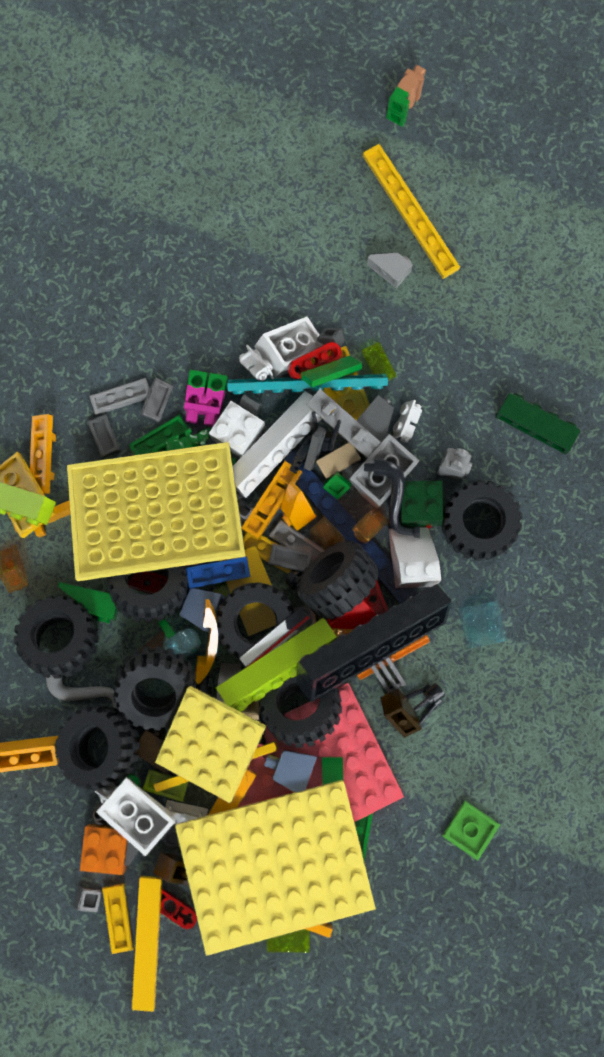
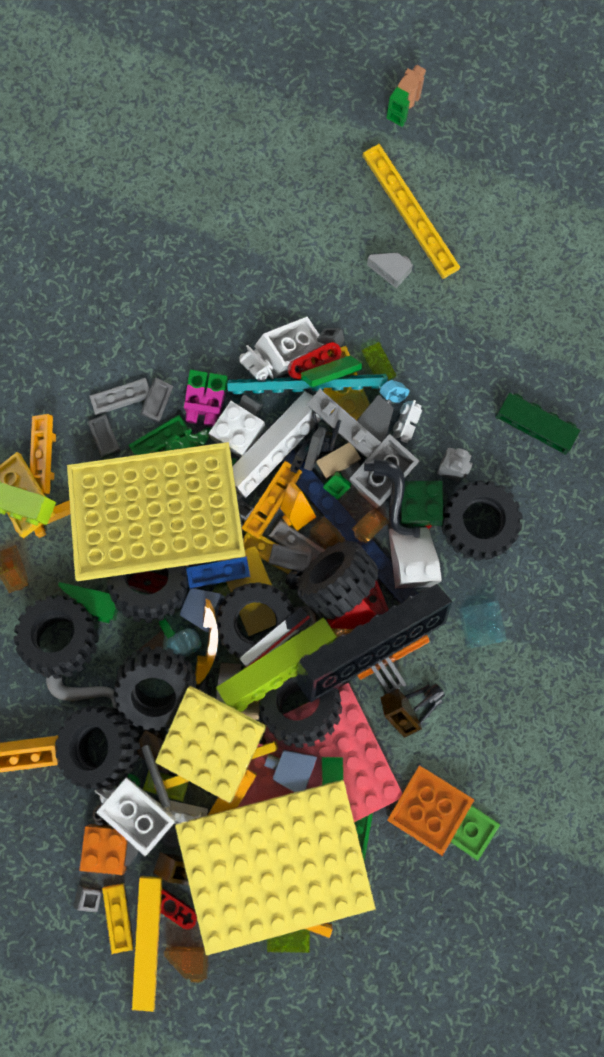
(156, 776): none -> dark grey bar
(189, 962): none -> clear orange slope
(394, 391): none -> medium azure beam
(430, 810): none -> orange plate

